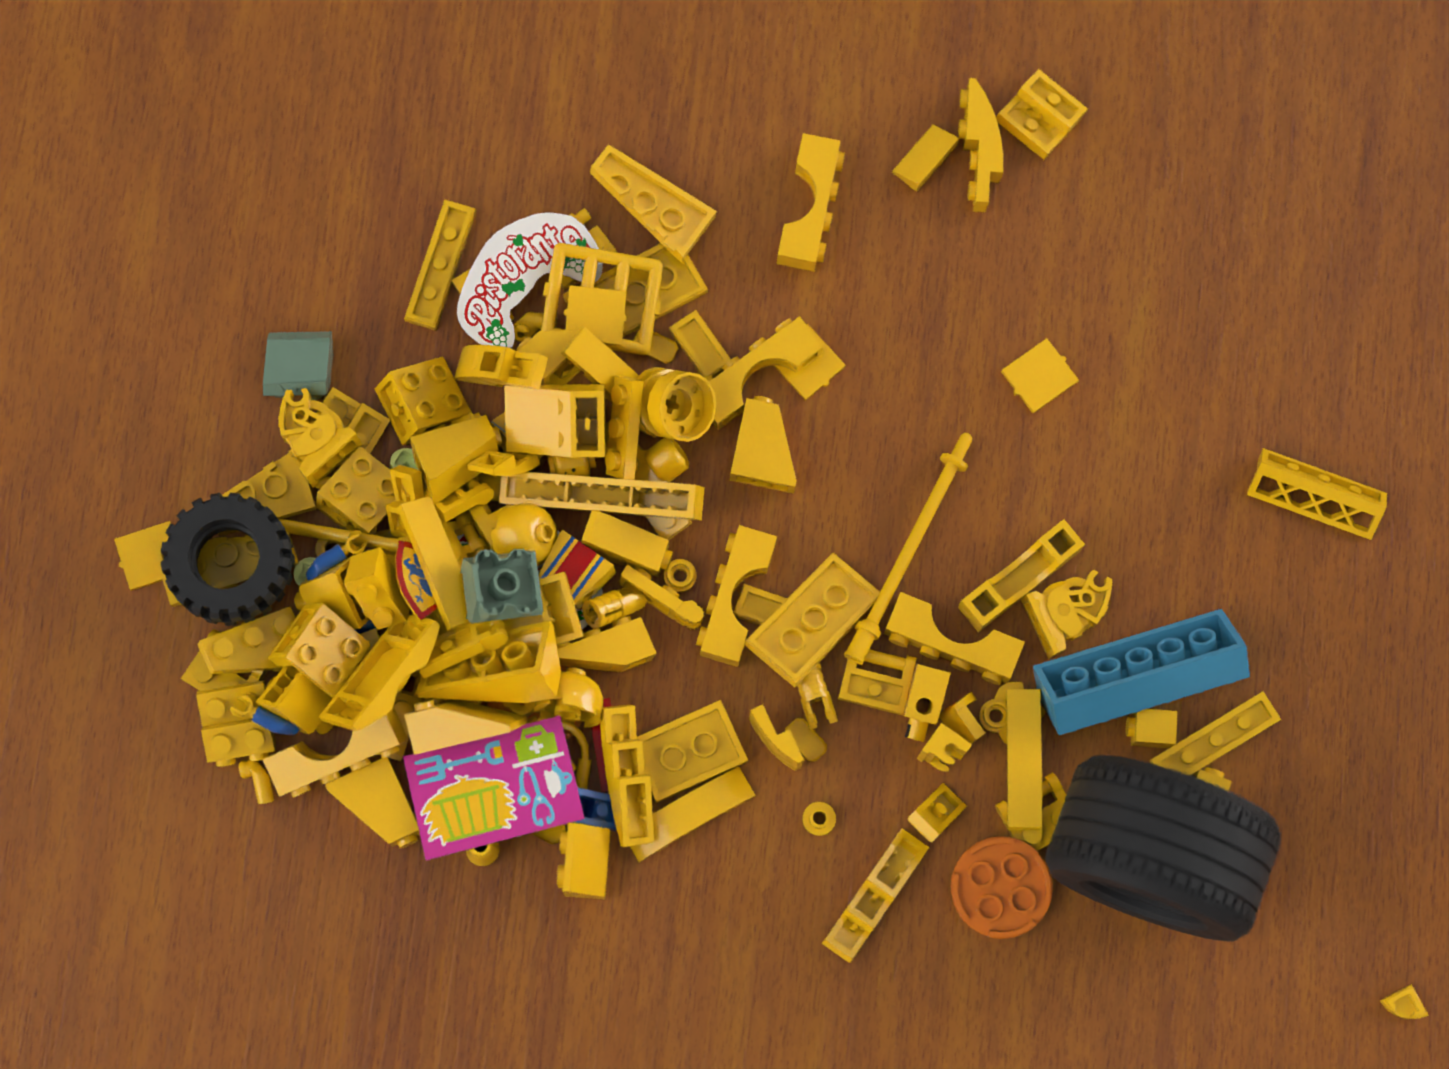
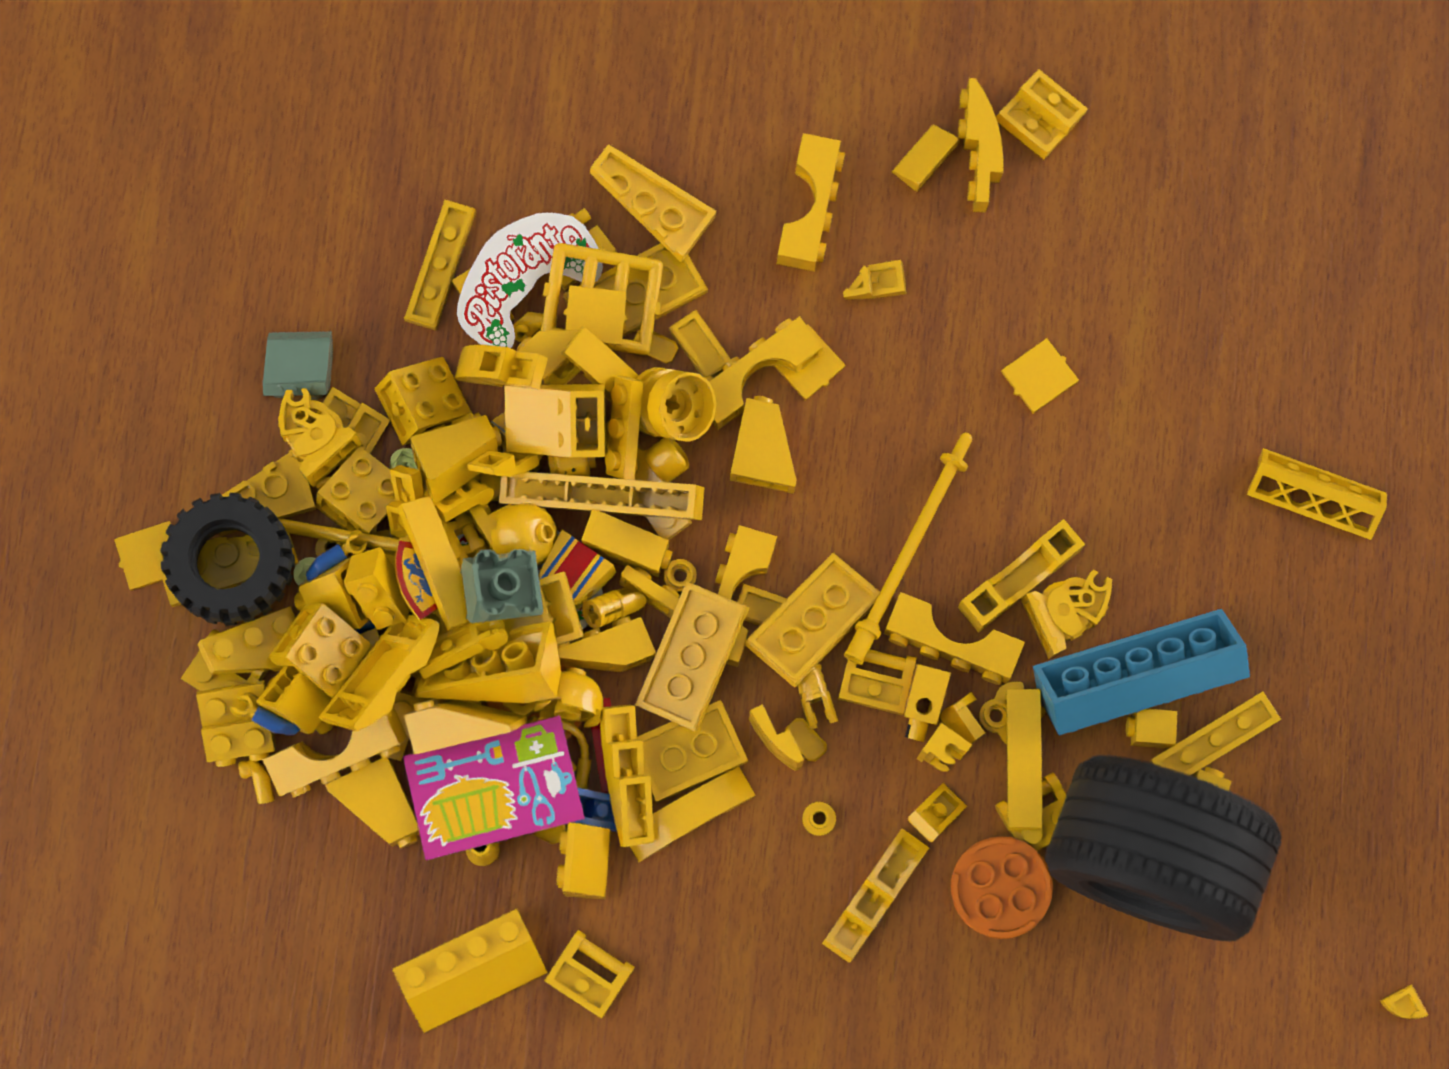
(470, 970): none -> yellow slope
(582, 983): none -> yellow plate
(692, 656): none -> yellow tile
(878, 281): none -> yellow slope

